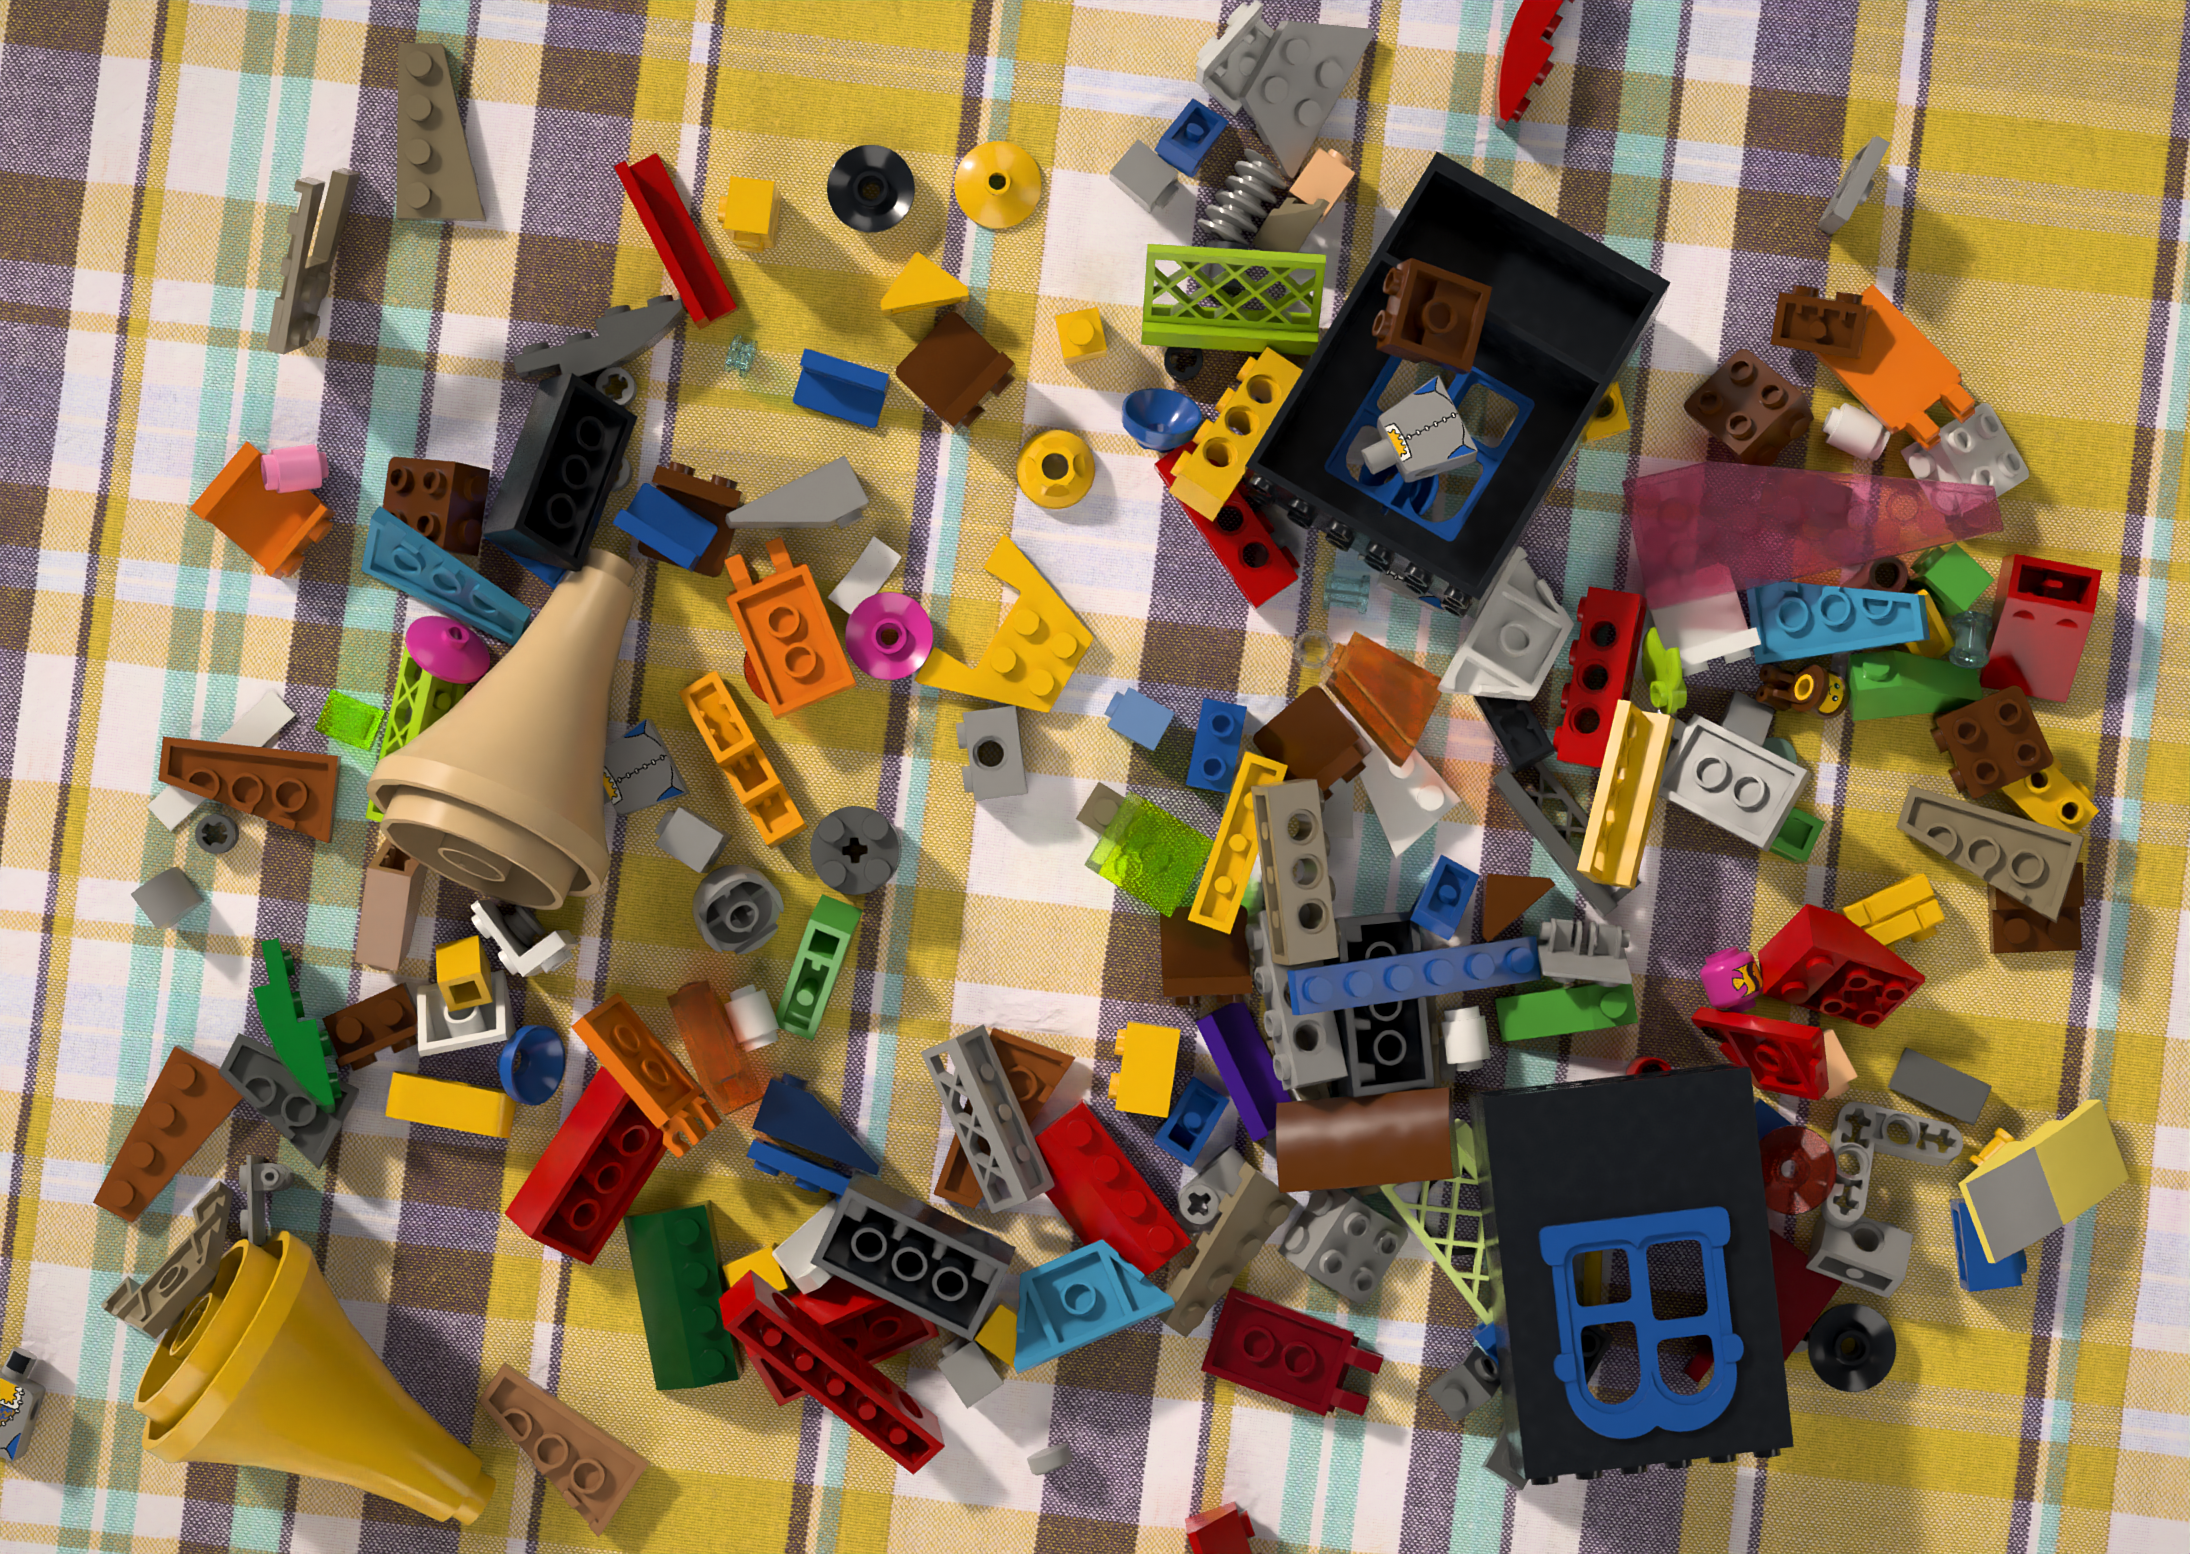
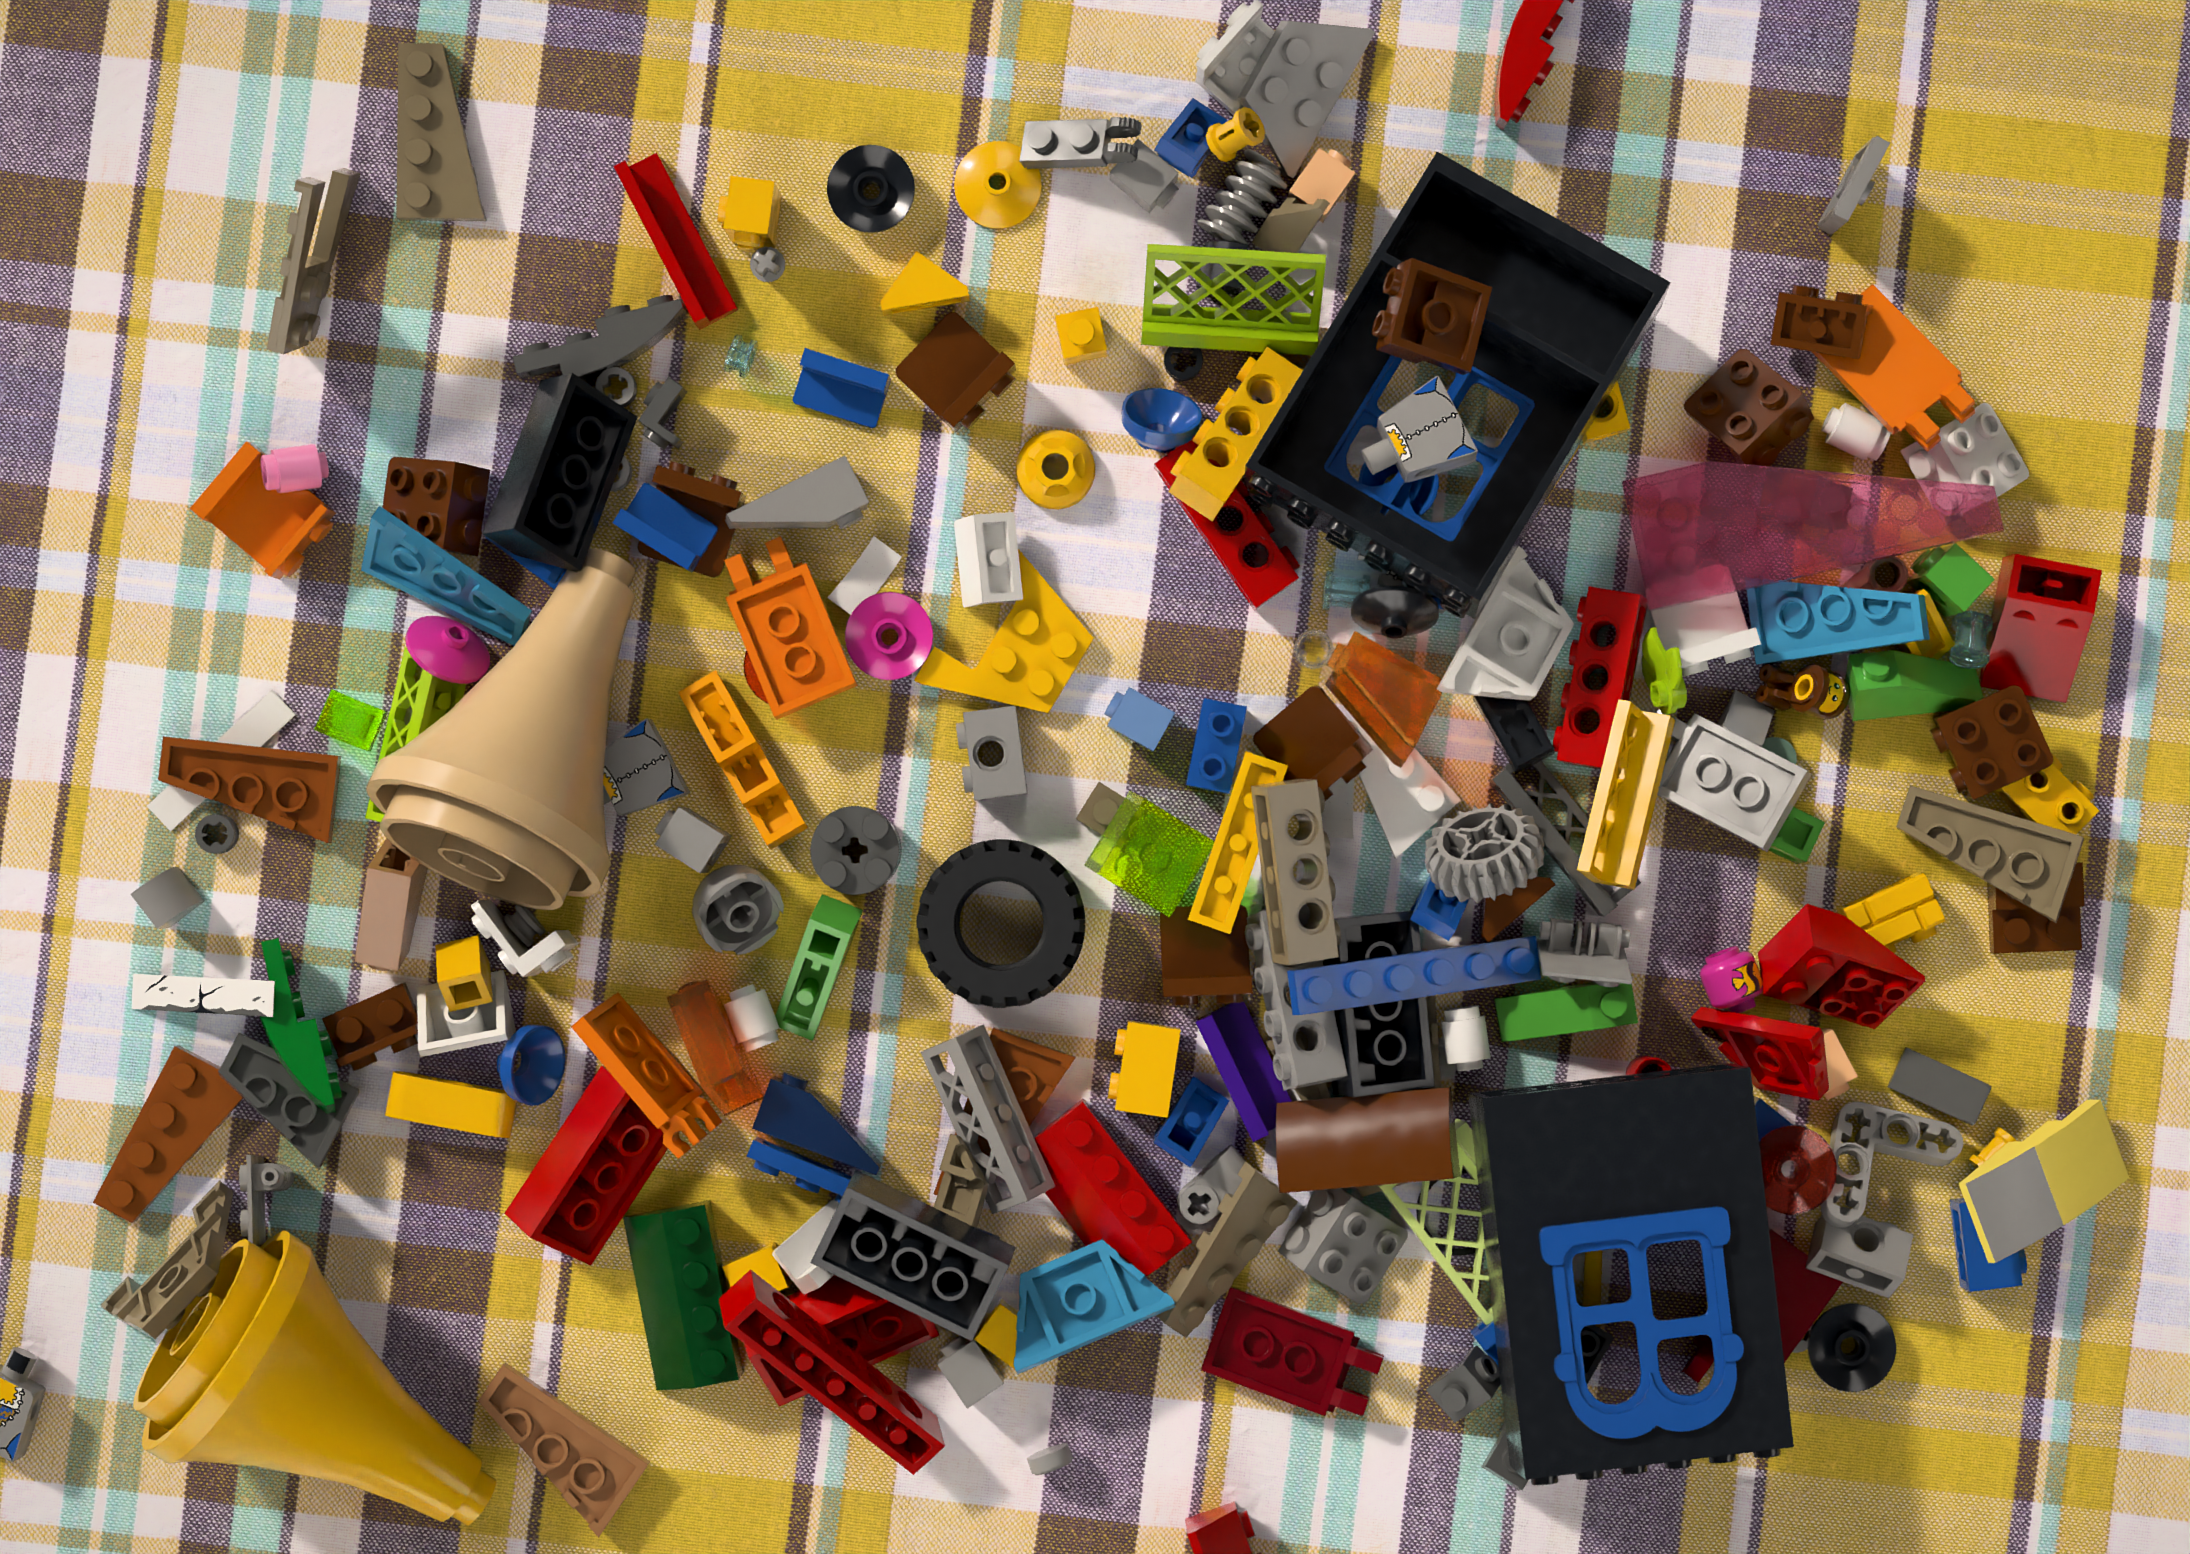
(203, 995): none -> white sticker
(661, 404): none -> dark grey bracket
(767, 264): none -> light grey axle
(941, 934): none -> black tyre
(963, 1183): none -> dark tan slope
(988, 559): none -> white panel
(1078, 143): none -> hinge
(1235, 134): none -> yellow bush
(1394, 611): none -> black dish
(1484, 853): none -> light grey gear

